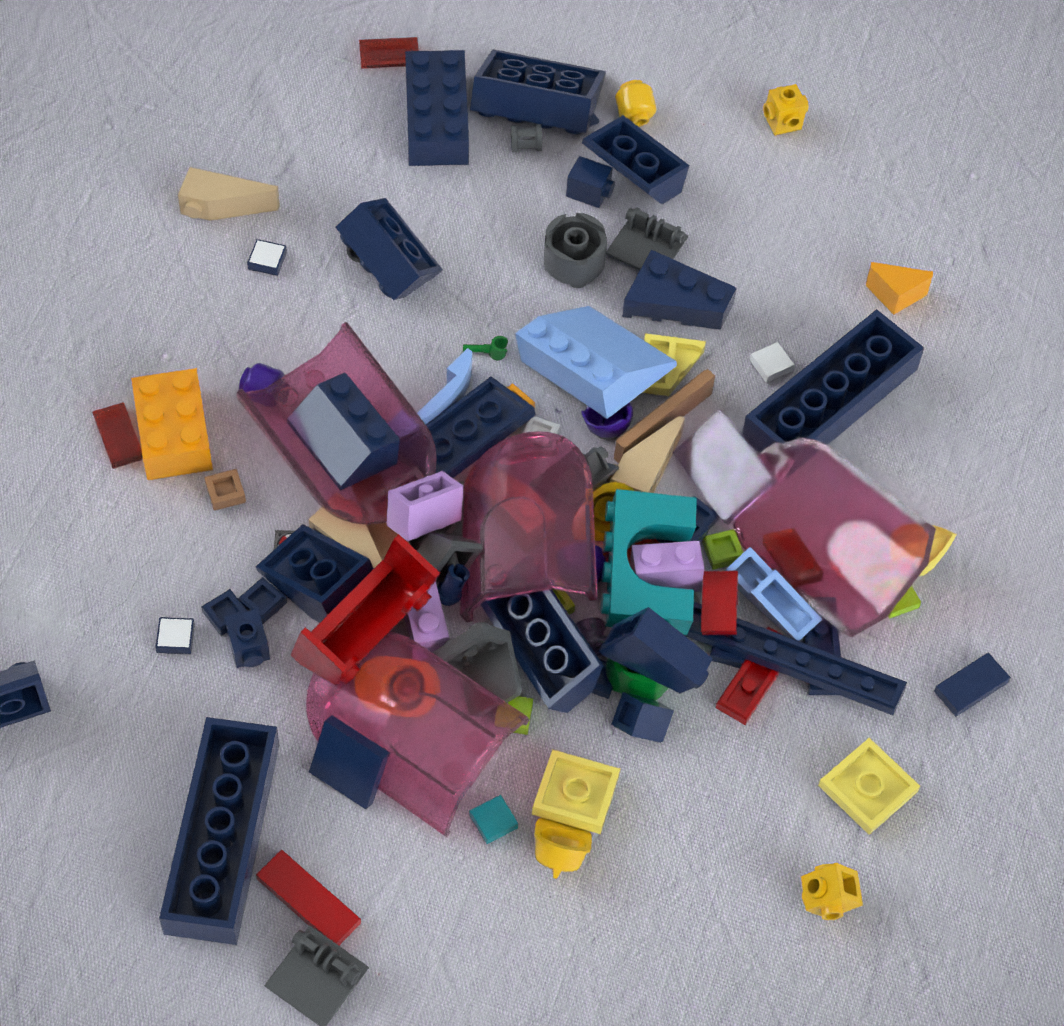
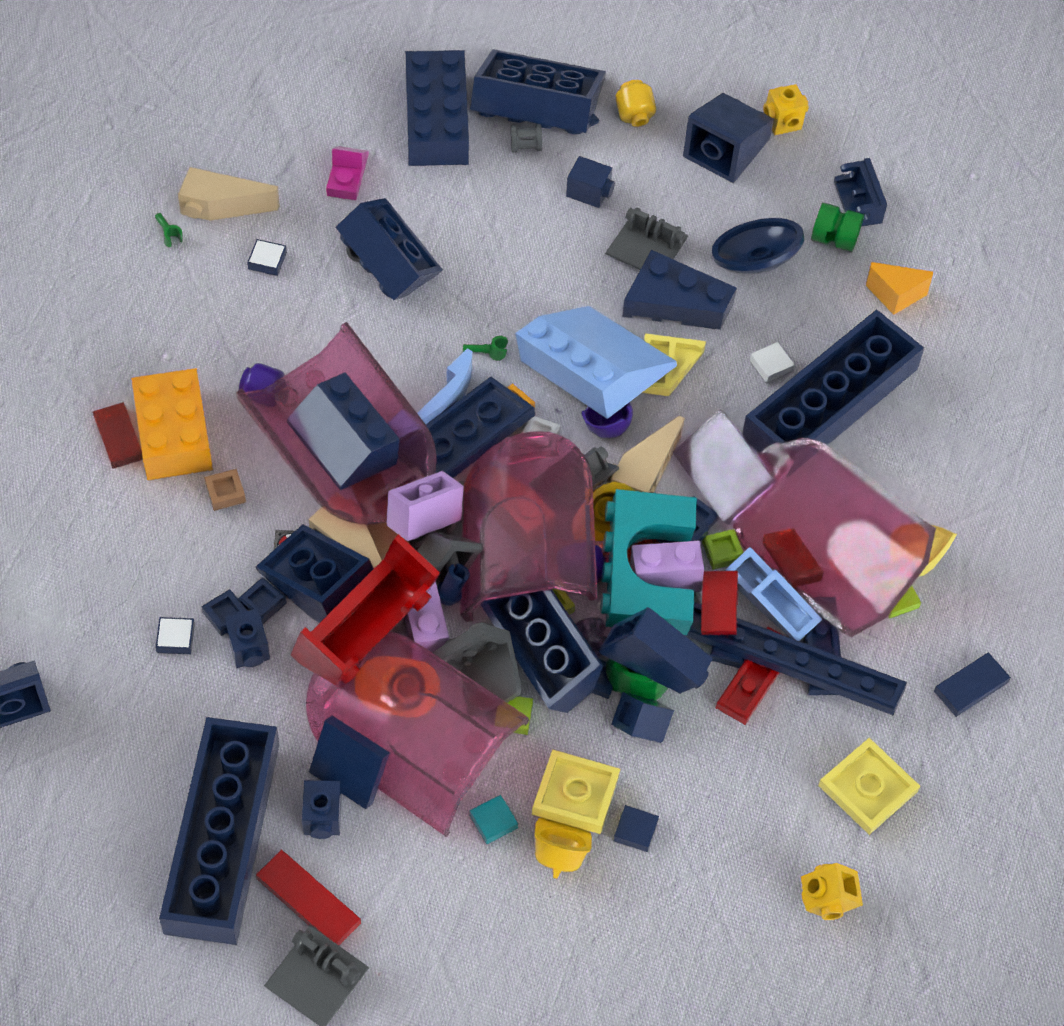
(169, 230): none -> green hand
(321, 808): none -> dark blue brick
(346, 172): none -> dark pink slope
(386, 52): clear red tile -> none
(575, 249): dark grey brick -> none
(636, 828): none -> dark blue tile
(639, 158): dark blue slope -> none
(677, 405): medium nougat tile -> none
(726, 136): none -> dark blue slope
(758, 245): none -> dark blue dish
(837, 227): none -> green wheel
(861, 191): none -> dark blue hinge

